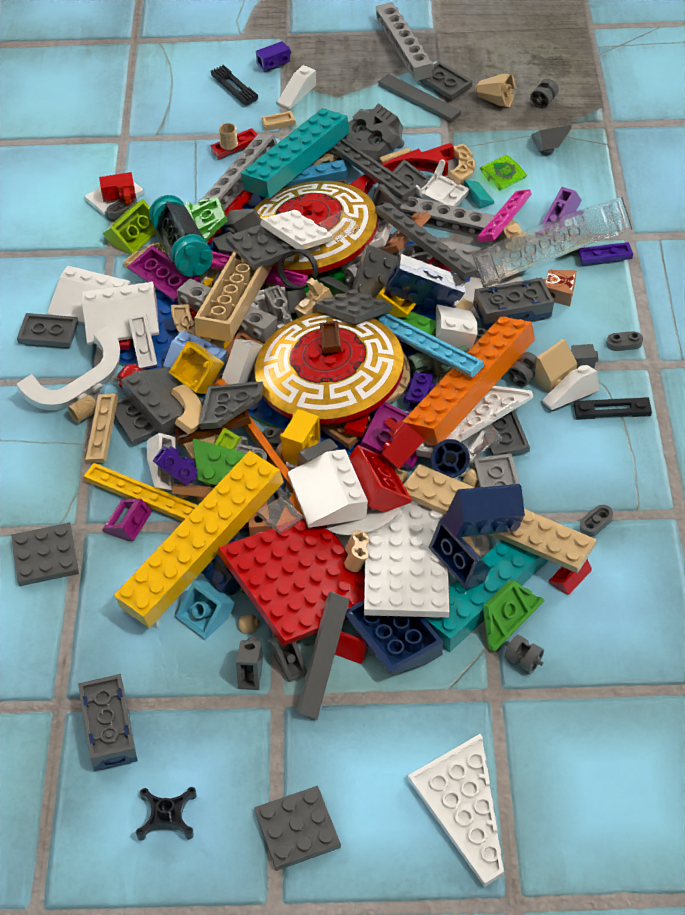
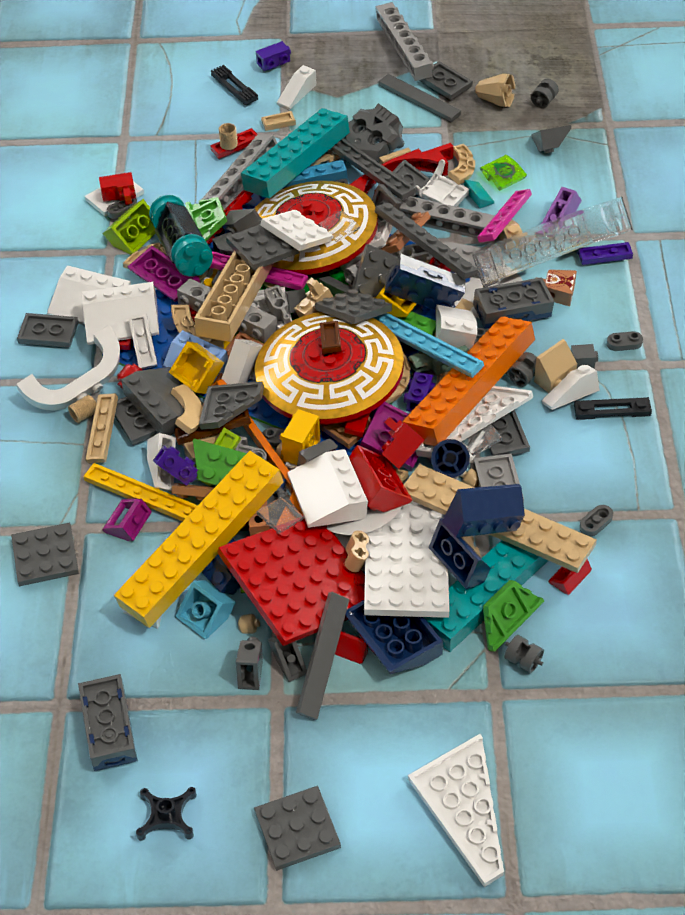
(309, 256): black tyre -> none

